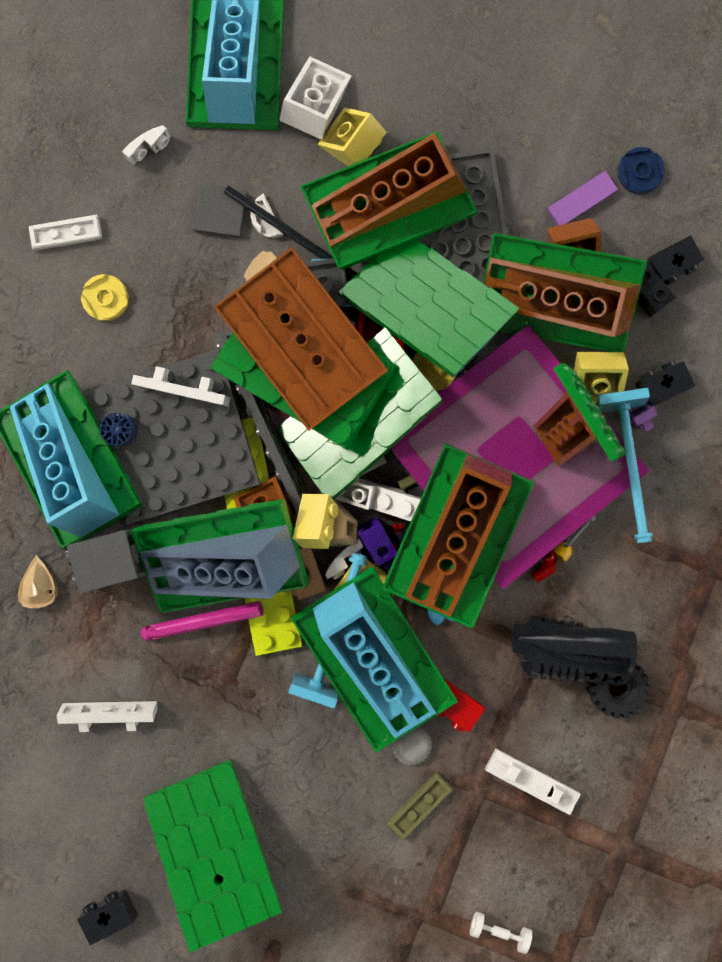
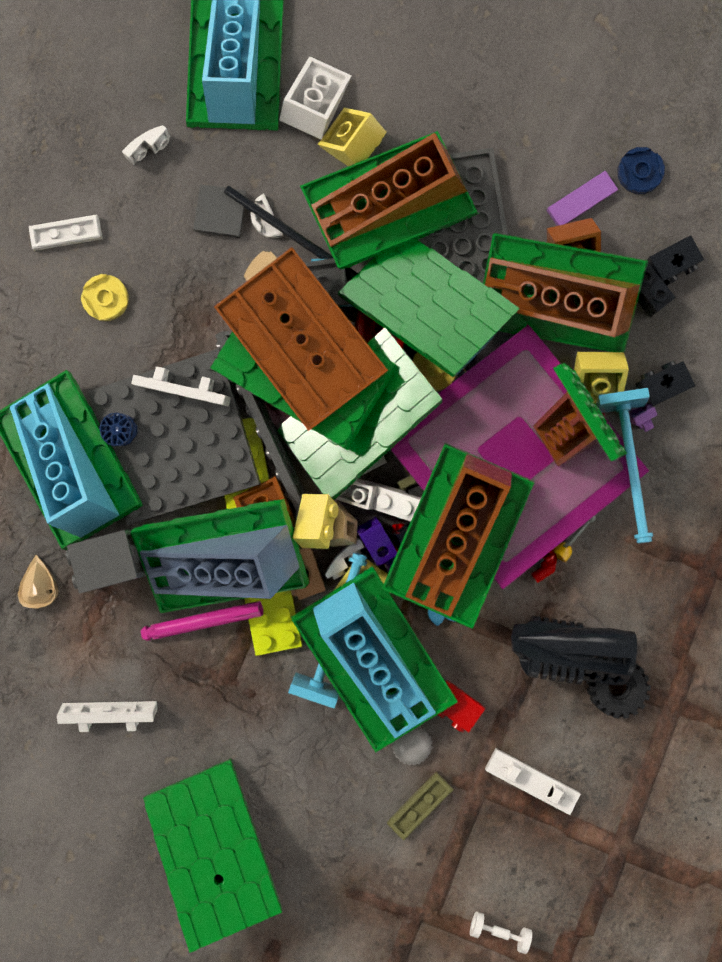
(97, 925): black brick -> none

